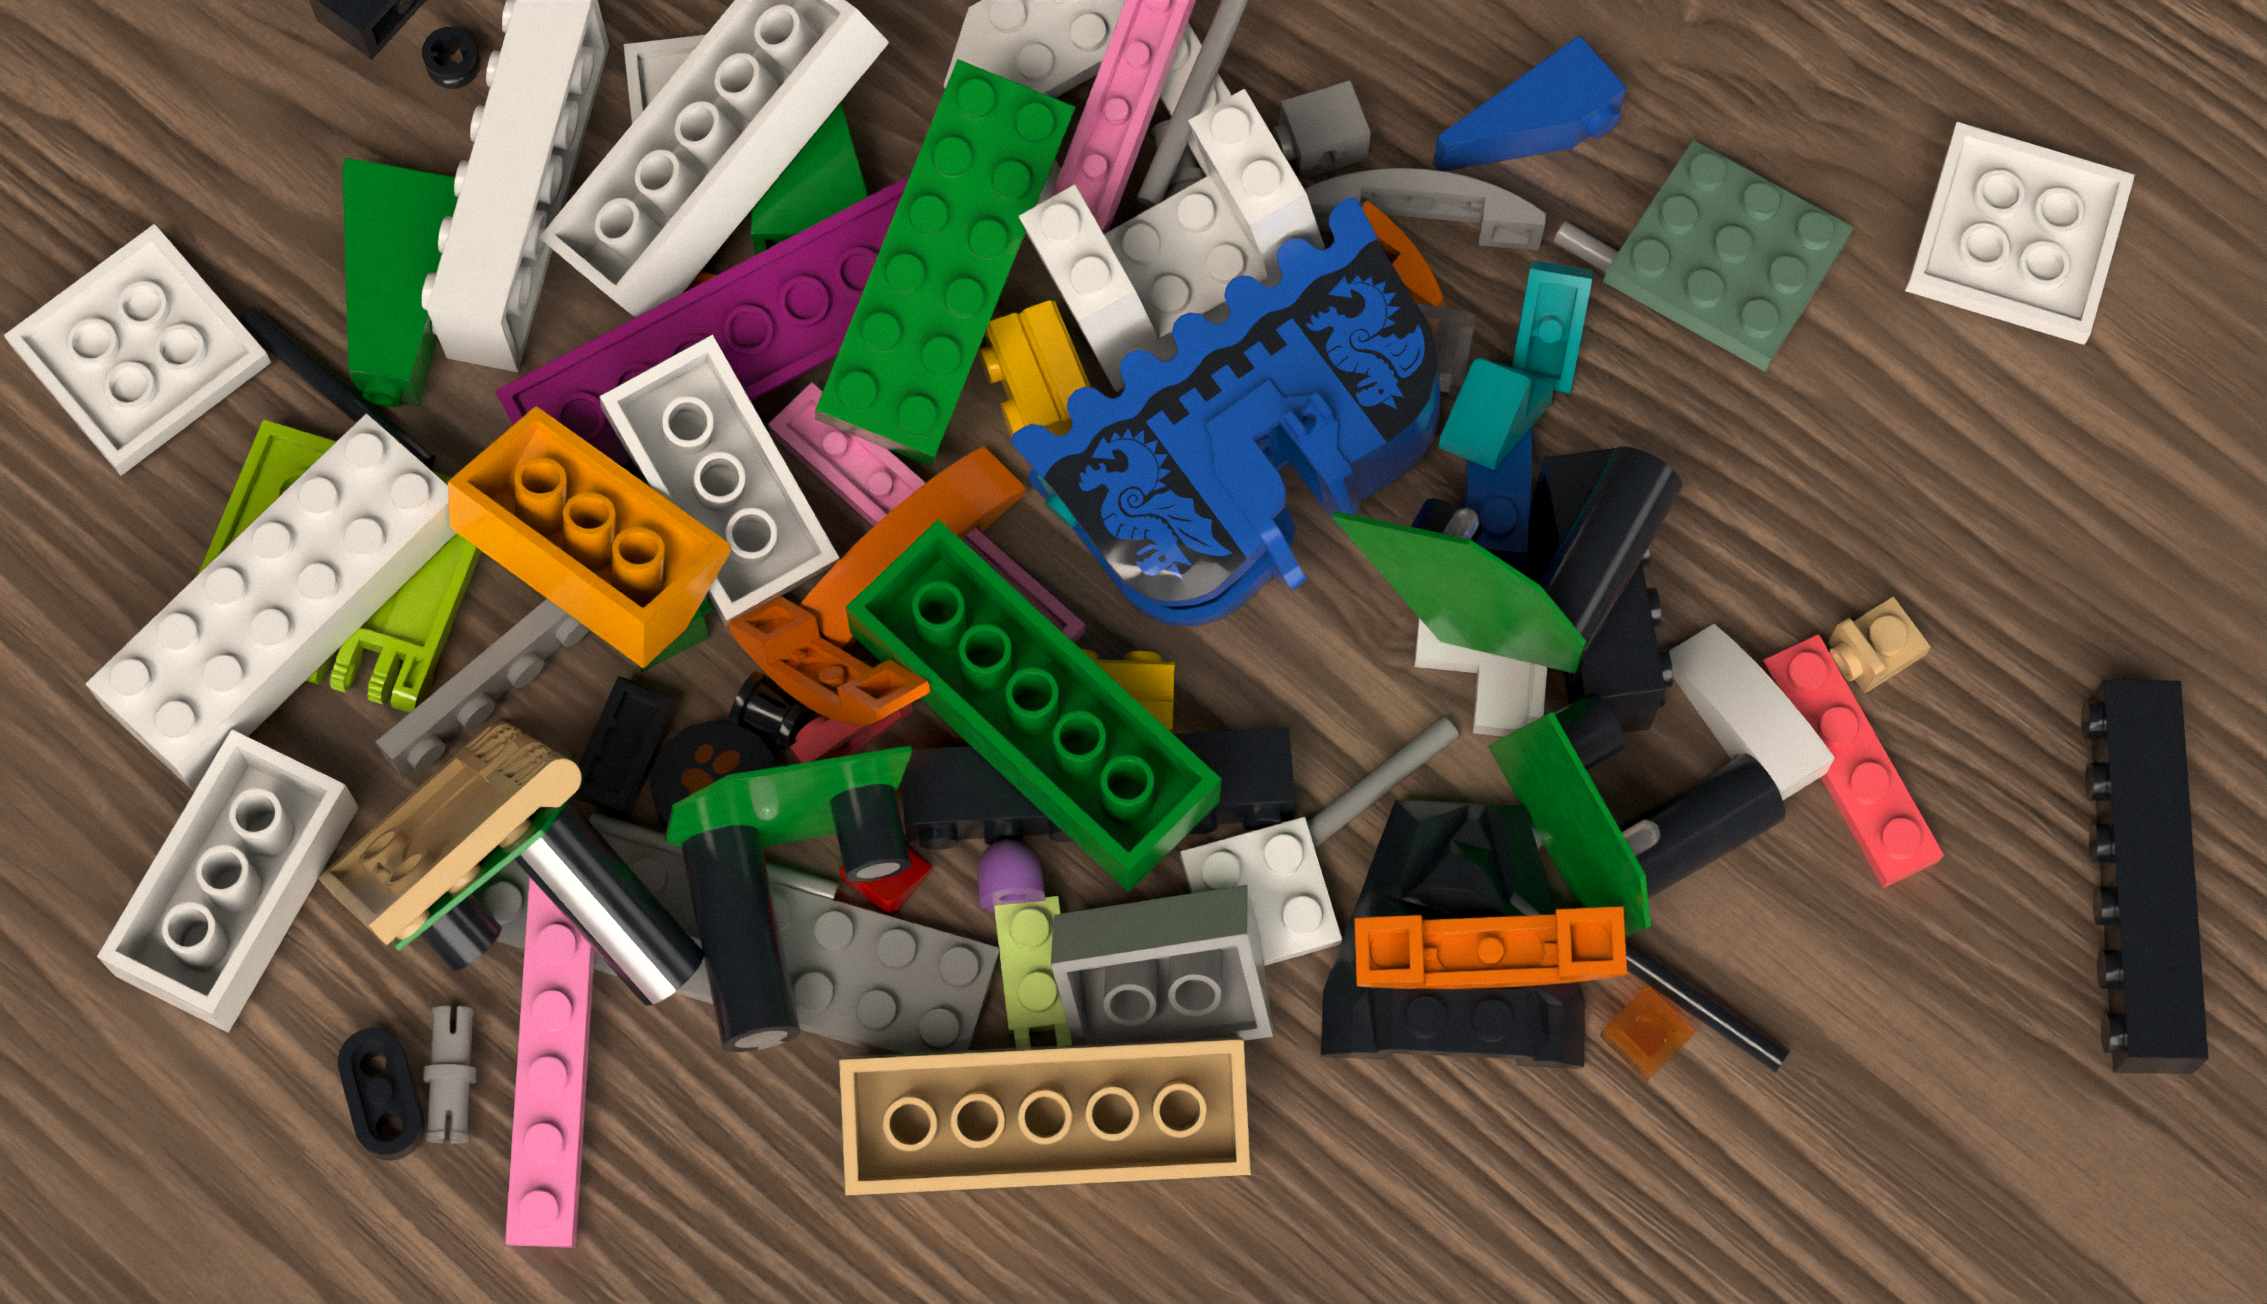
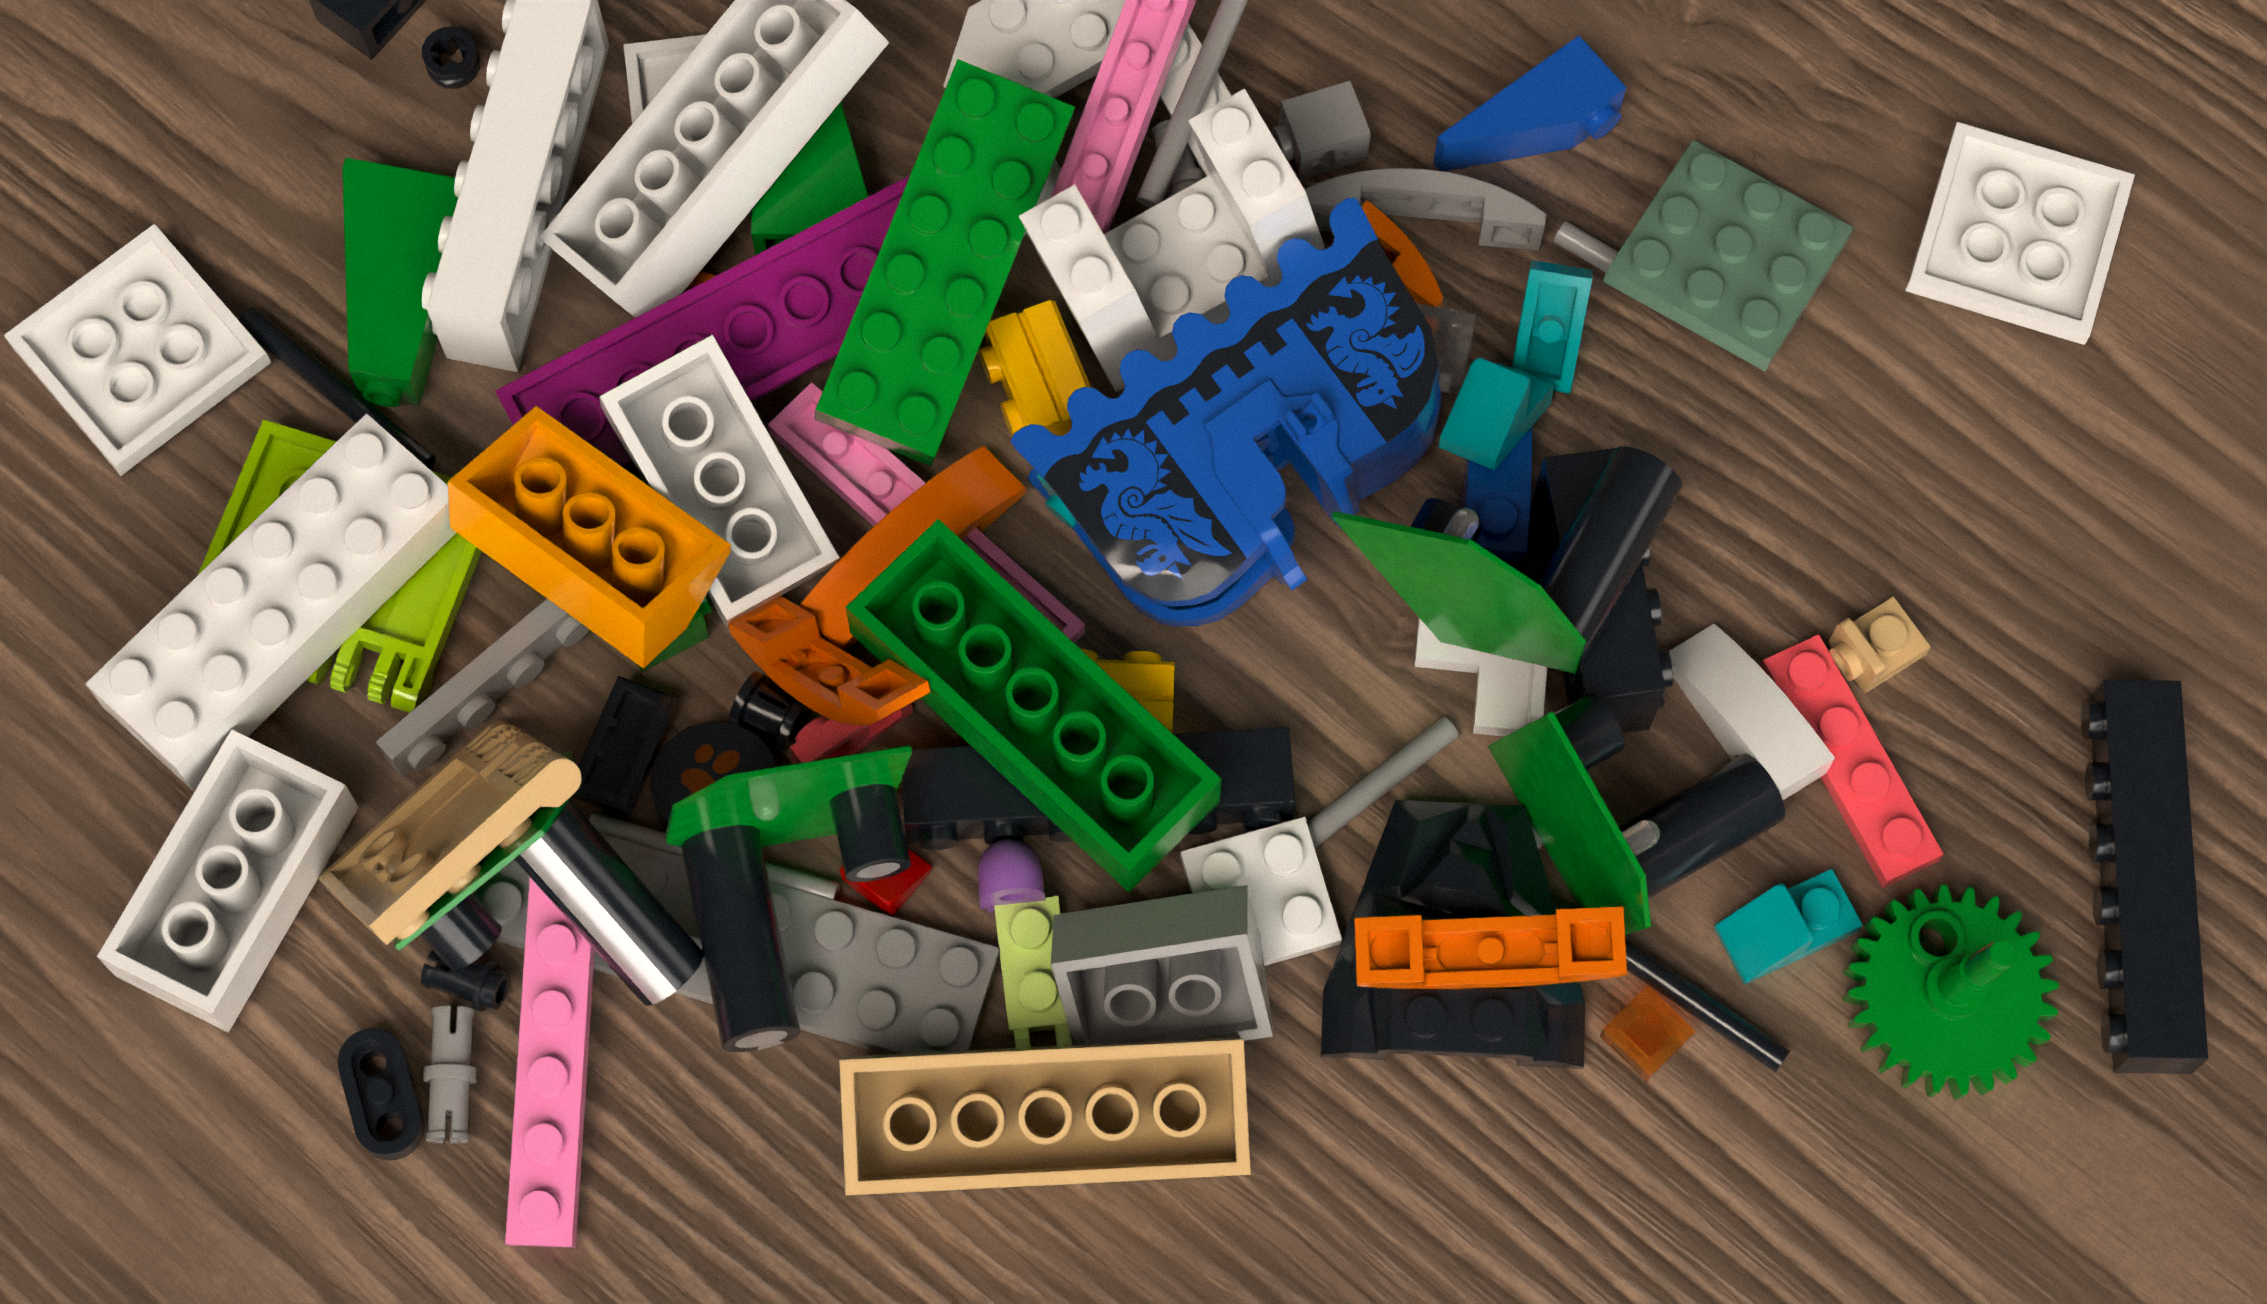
(479, 983): none -> black pin
(1787, 925): none -> teal slope
(1953, 1012): none -> green gear

